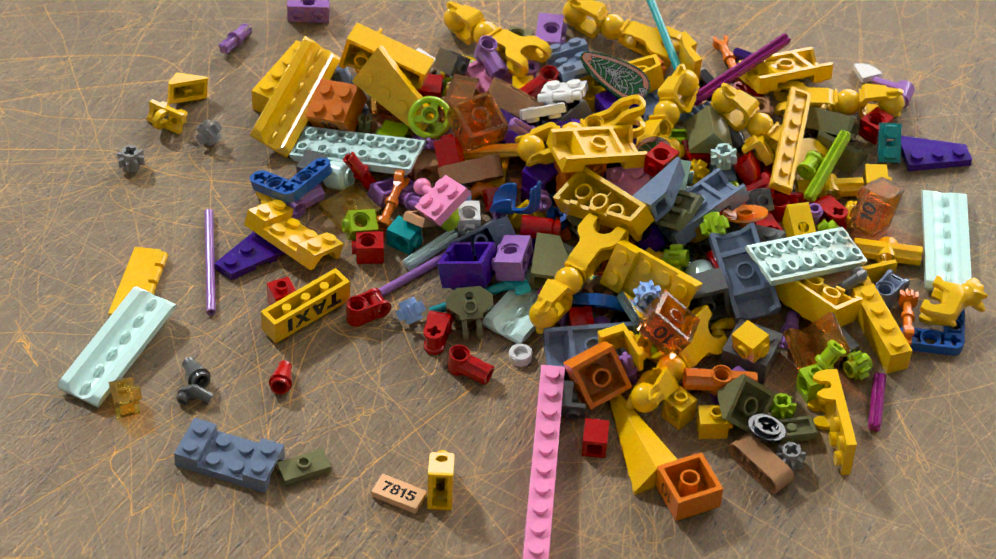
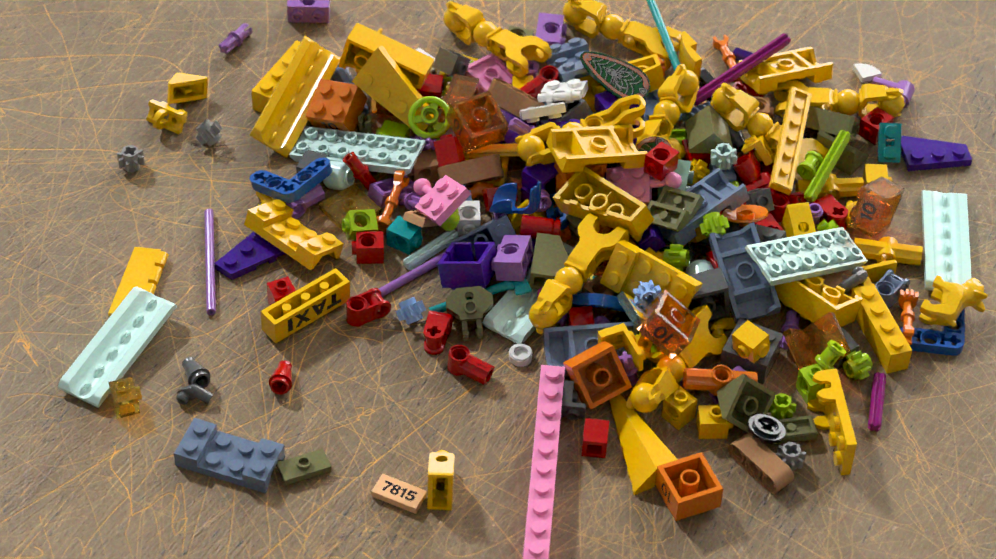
(490, 57): medium lavender piece -> none
(662, 189): sand blue slope -> none

